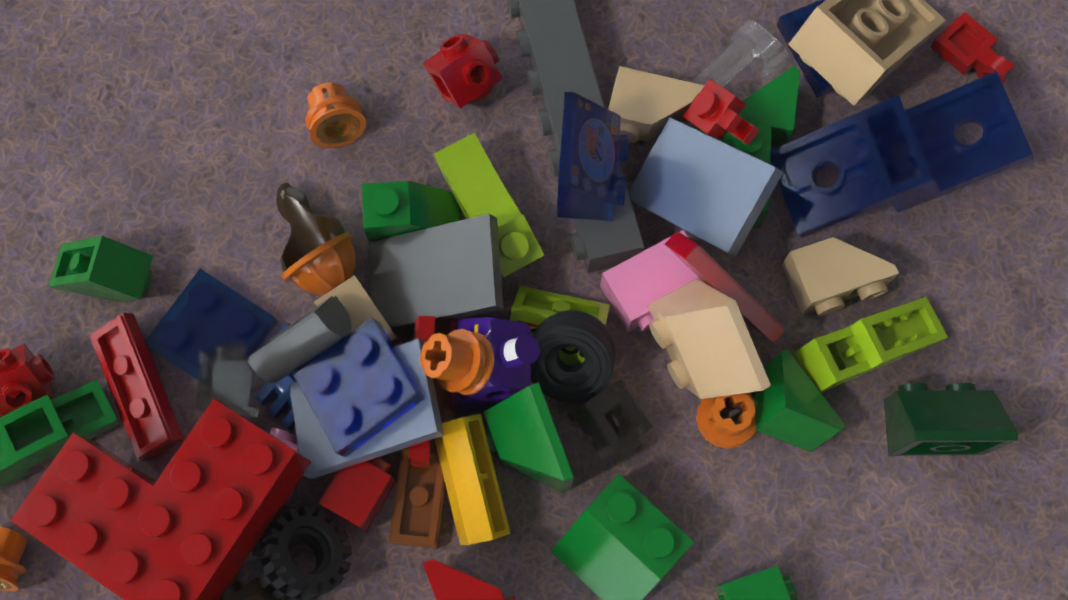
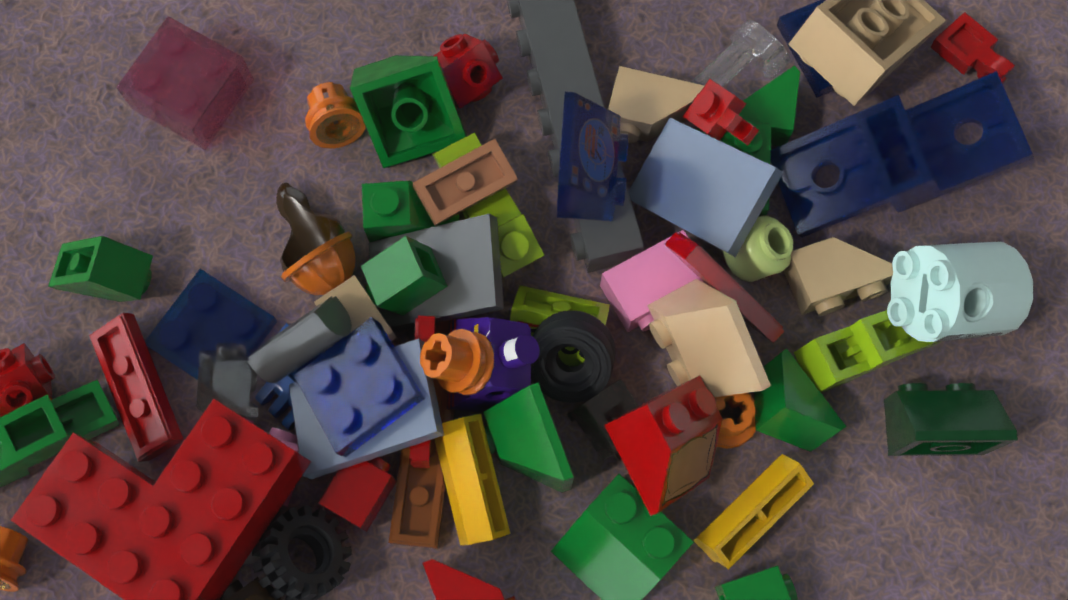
(190, 79): none -> clear pink piece
(403, 276): none -> green brick
(406, 107): none -> green slope
(465, 182): none -> nougat plate
(669, 442): none -> red slope
(754, 511): none -> yellow piece
(764, 251): none -> yellowish green head
(959, 291): none -> light aqua cylinder

